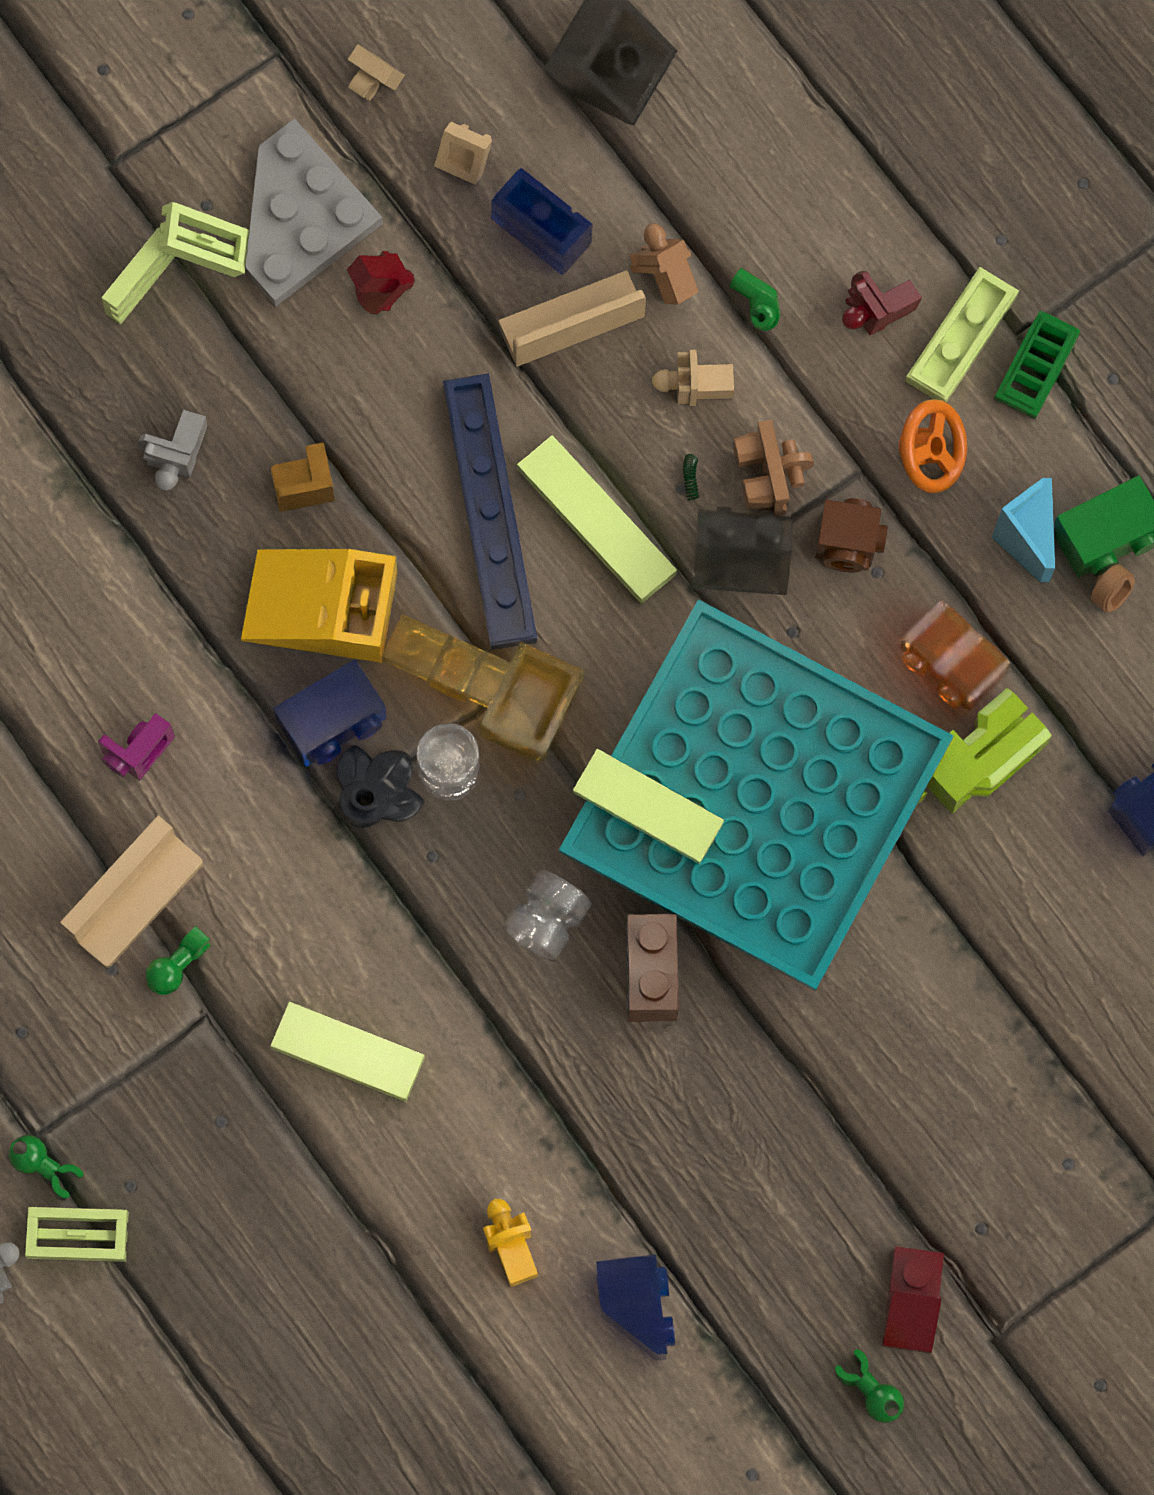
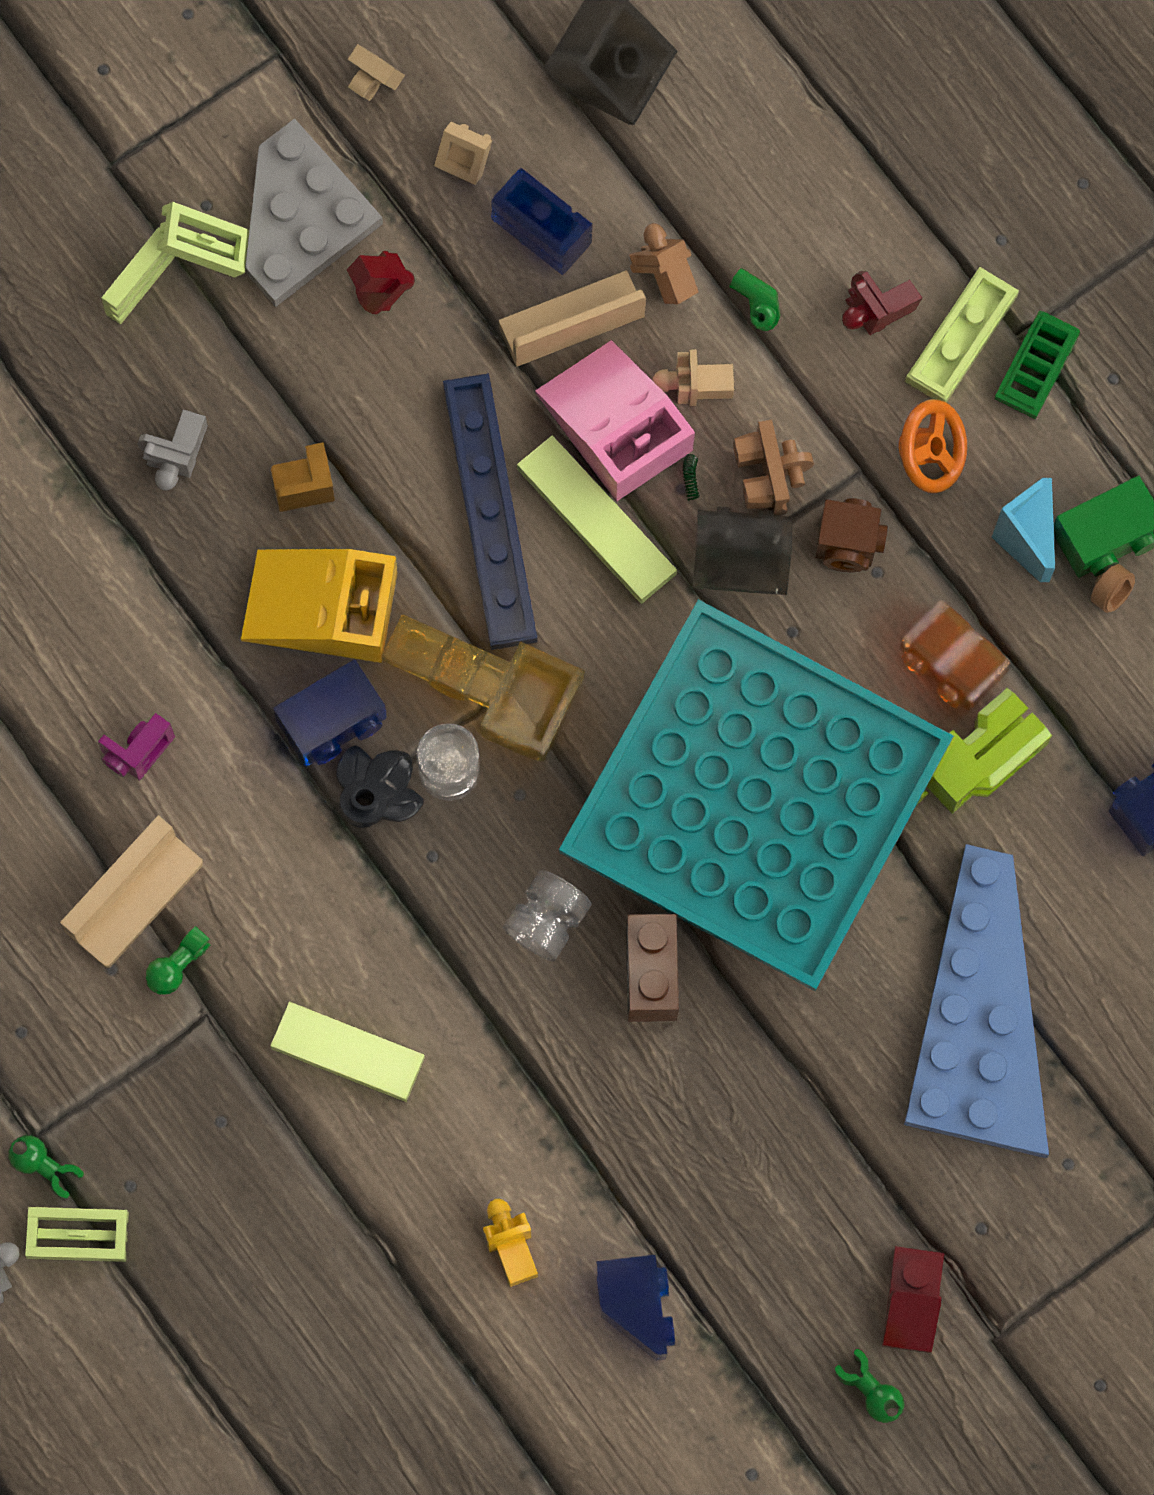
(617, 419): none -> bright pink slope
(648, 806): yellowish green tile -> none
(978, 1042): none -> medium blue wing

